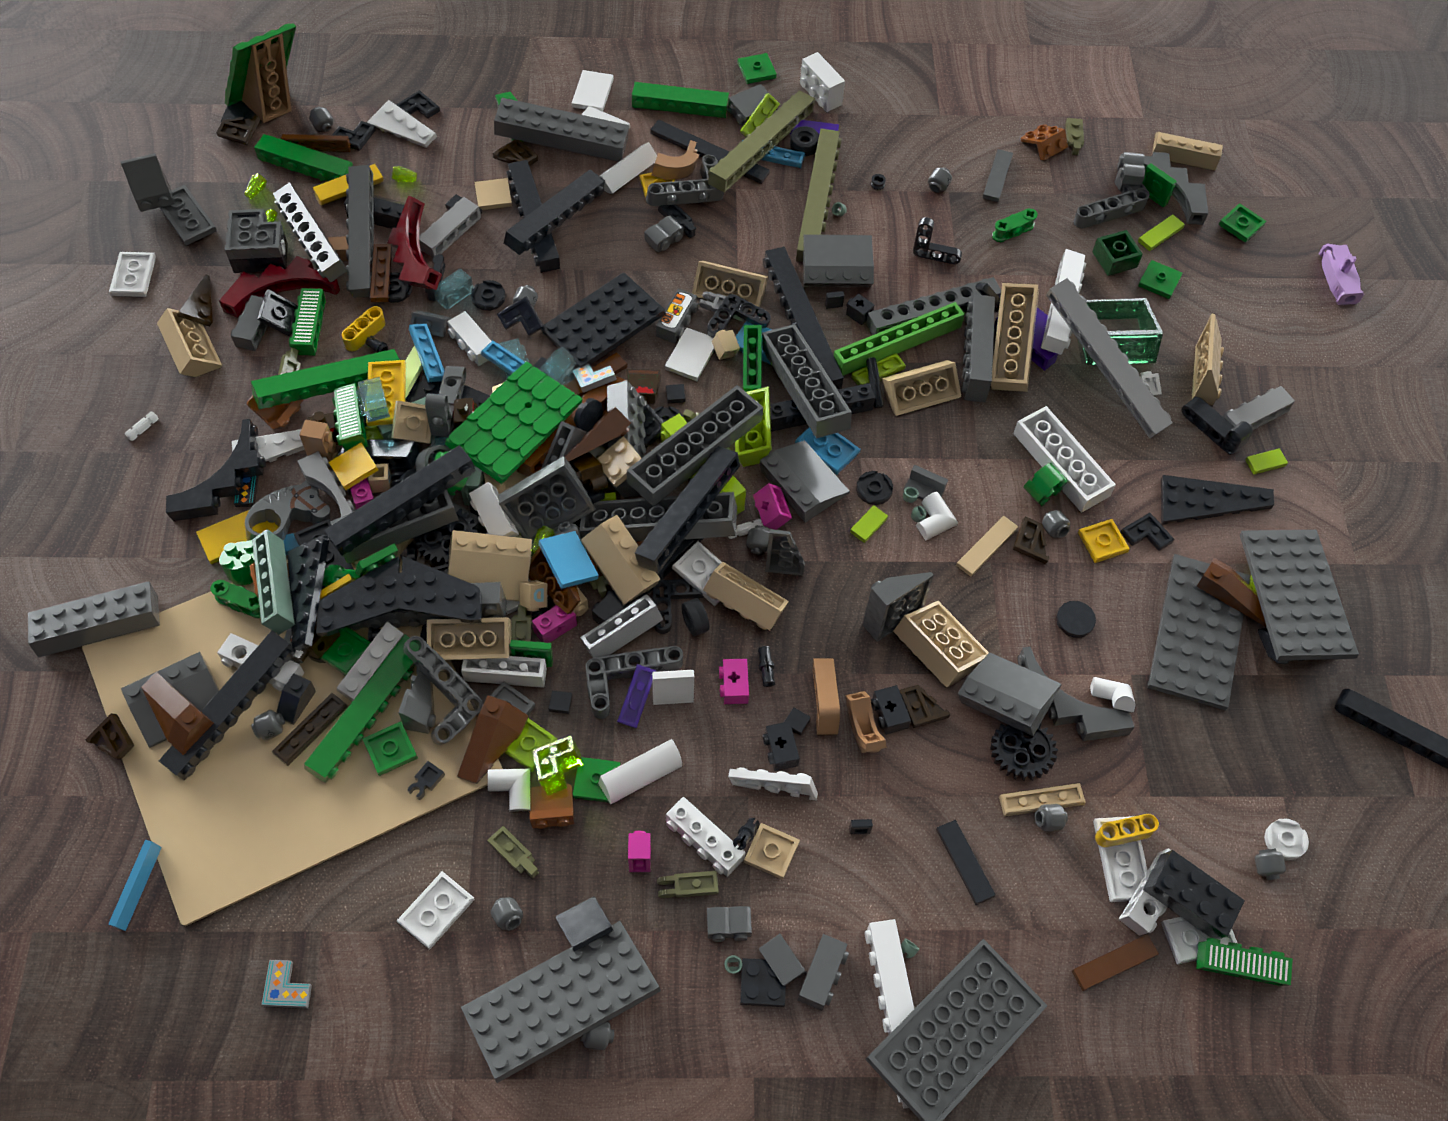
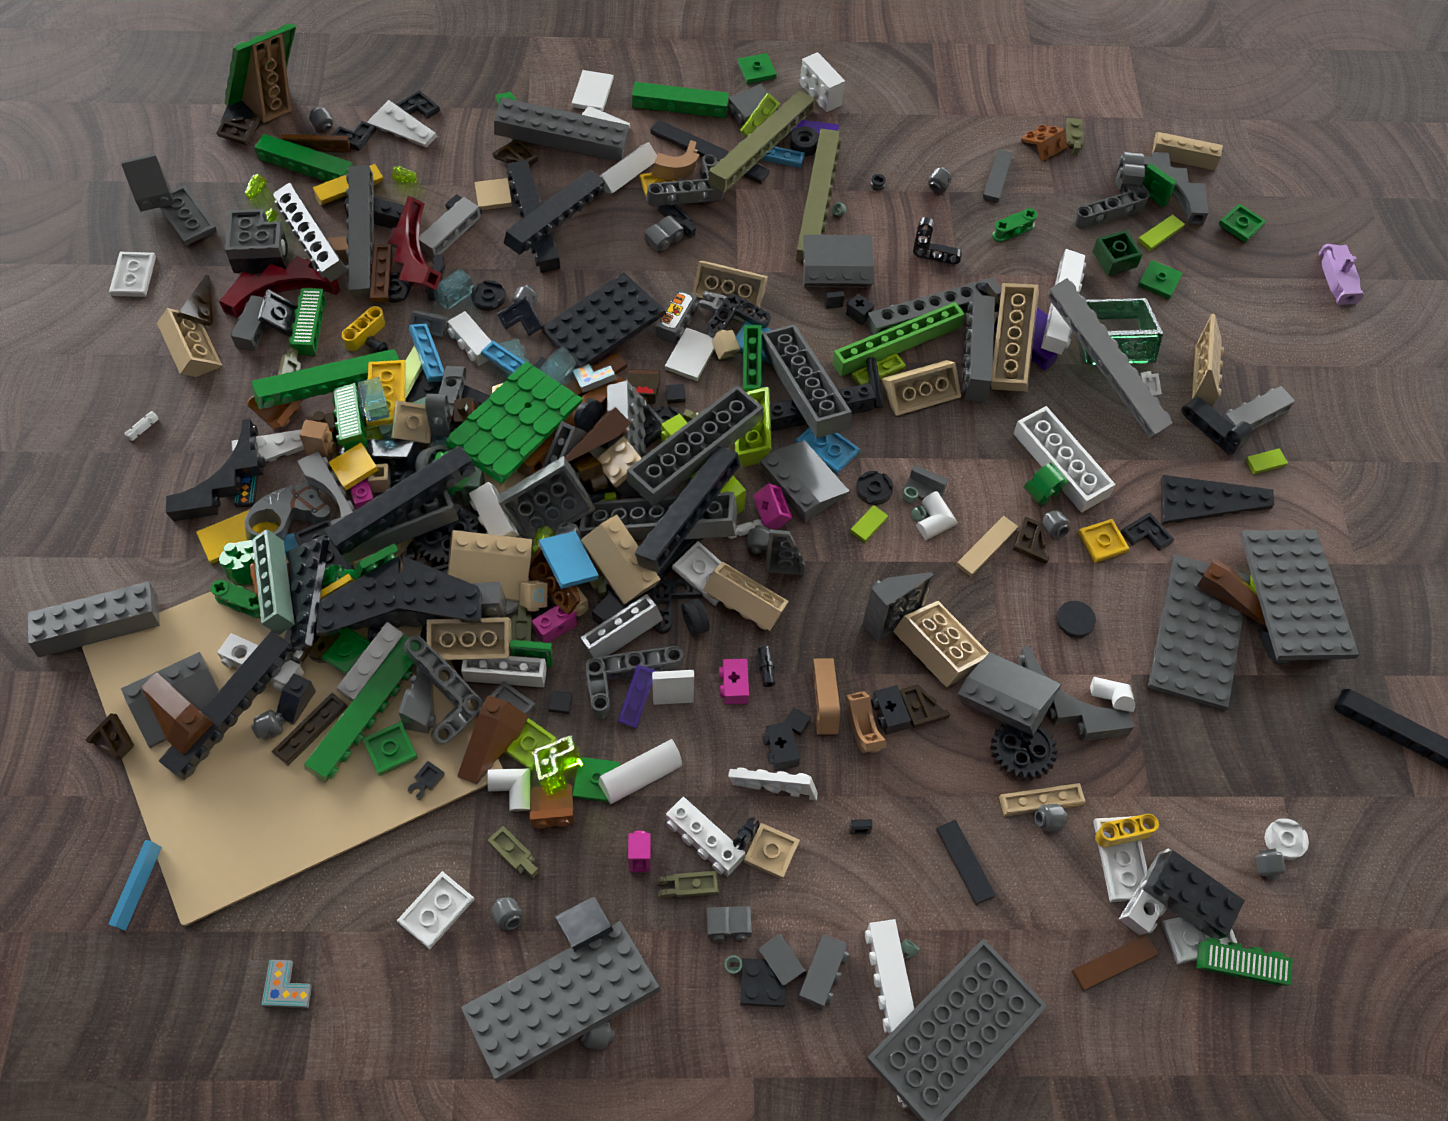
(799, 309): black brick -> none

